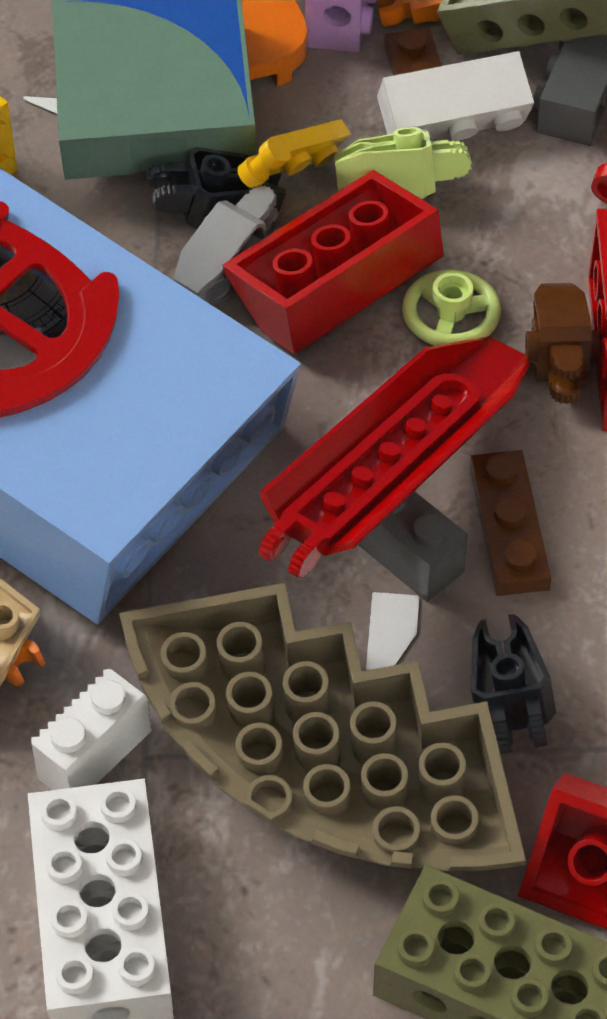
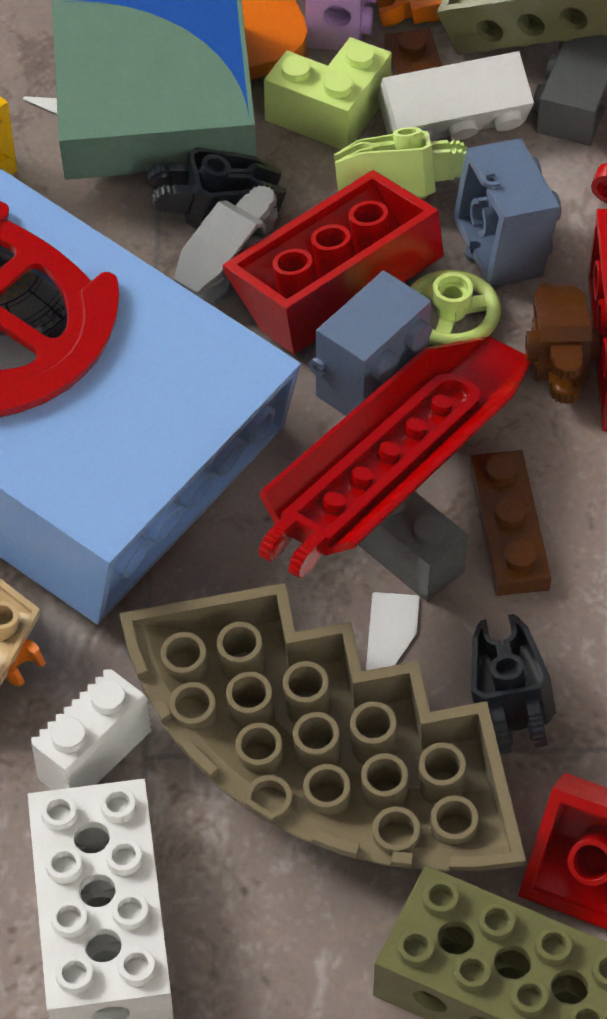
(294, 152): yellow plate -> none
(329, 100): none -> yellowish green brick
(369, 341): none -> sand blue brick
(506, 212): none -> sand blue brick

